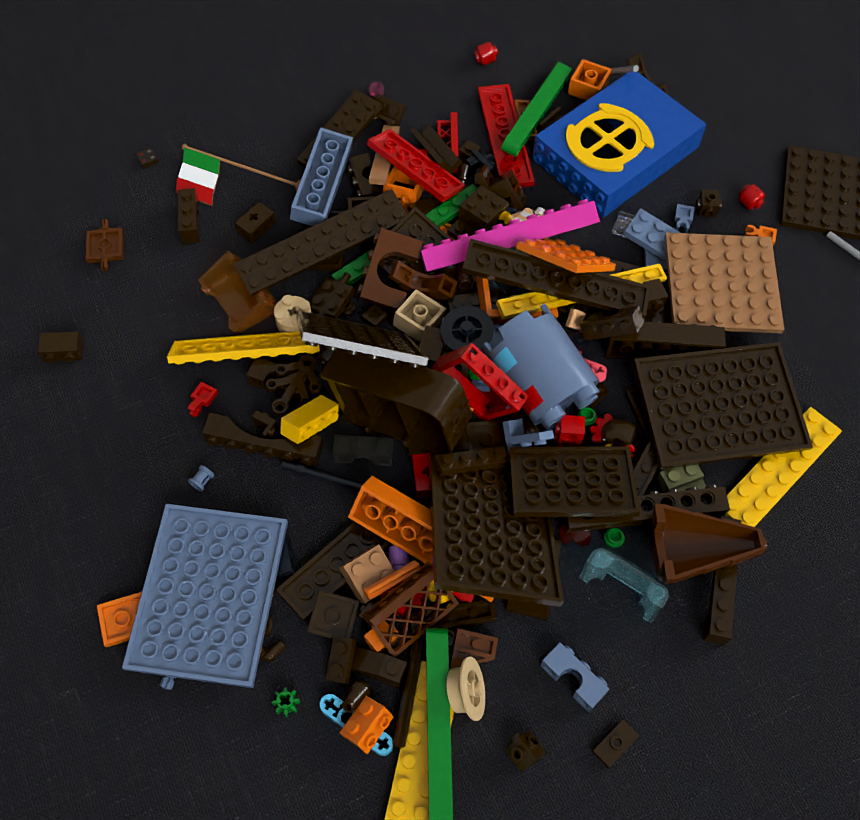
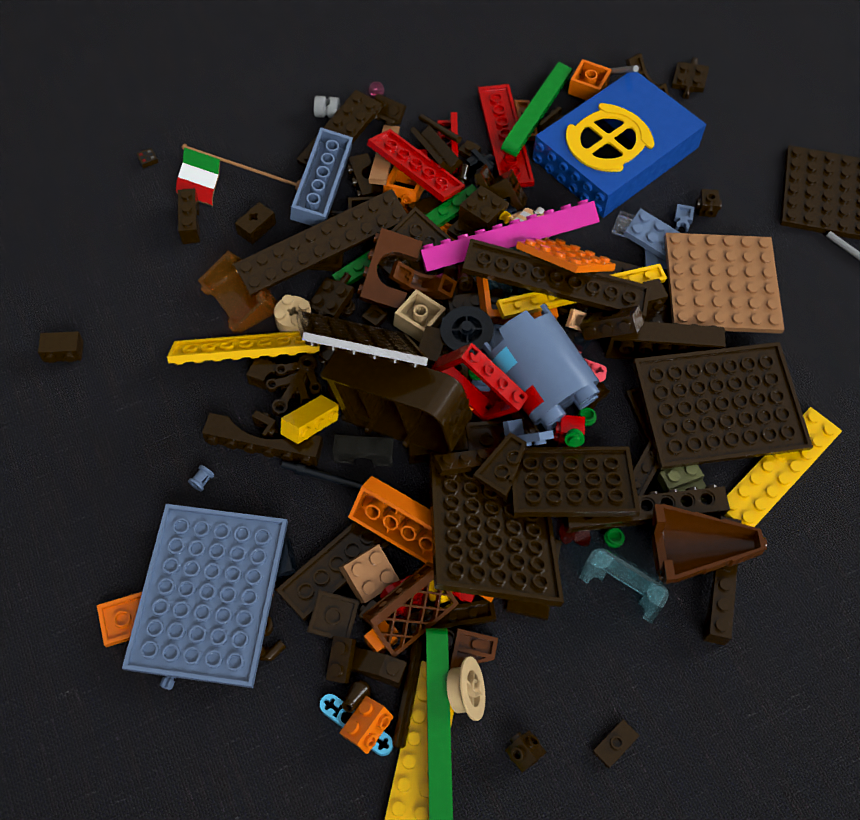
(104, 245): reddish brown plate -> none
(202, 396): red plate -> none
(287, 696): green gear -> none
(326, 106): none -> light grey wheel
(391, 580): orange axle -> none
(398, 557): medium lavender brick -> none
(421, 469): red brick -> none
(439, 128): none -> dark brown bar
(486, 53): red head -> none
(502, 465): none -> dark brown wing
(562, 661): sand blue arch -> none
(574, 438): none -> green plate
(613, 432): dark brown piece -> none
(690, 77): none -> dark brown plate
(751, 197): red head -> none
(761, 232): orange plate -> none

